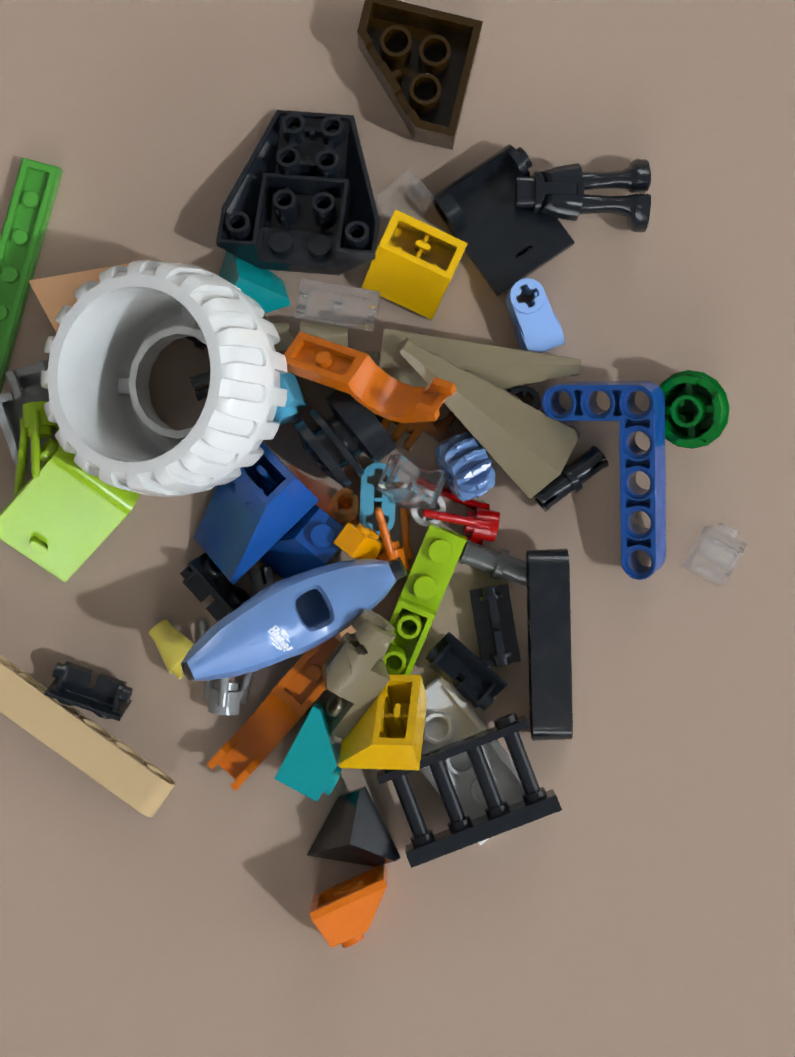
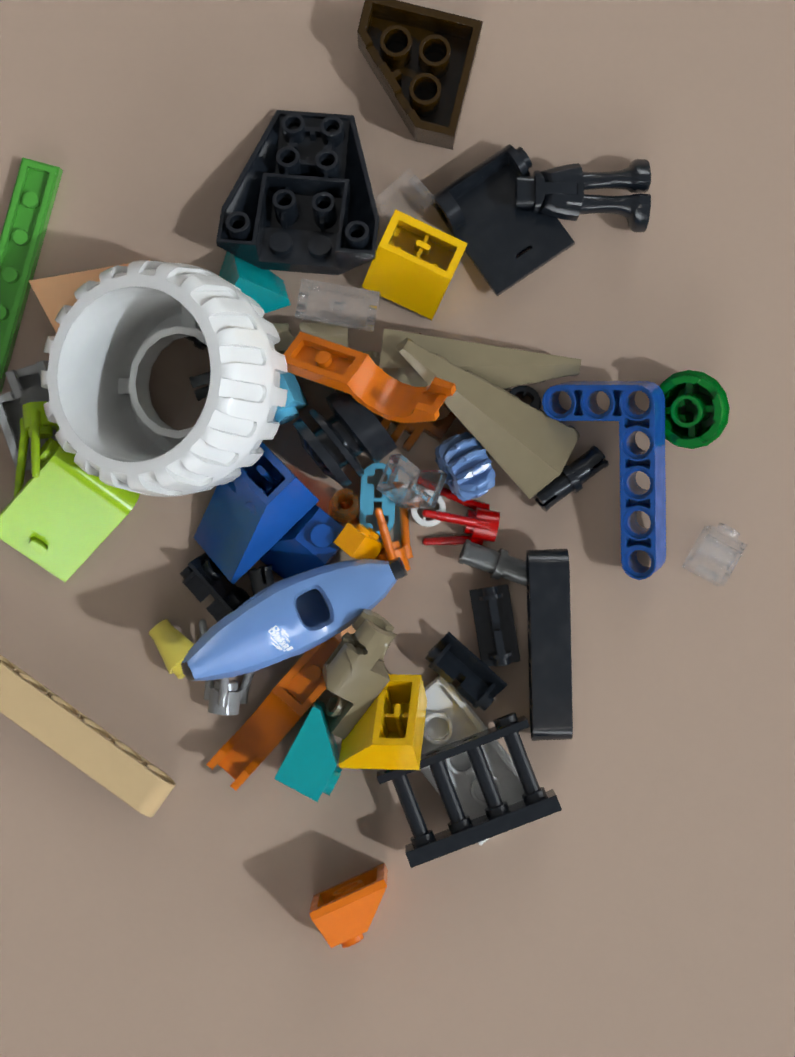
(72, 688): black hinge -> none
(355, 832): black slope -> none
(422, 596): lime slope -> none
(537, 325): light blue piece -> none

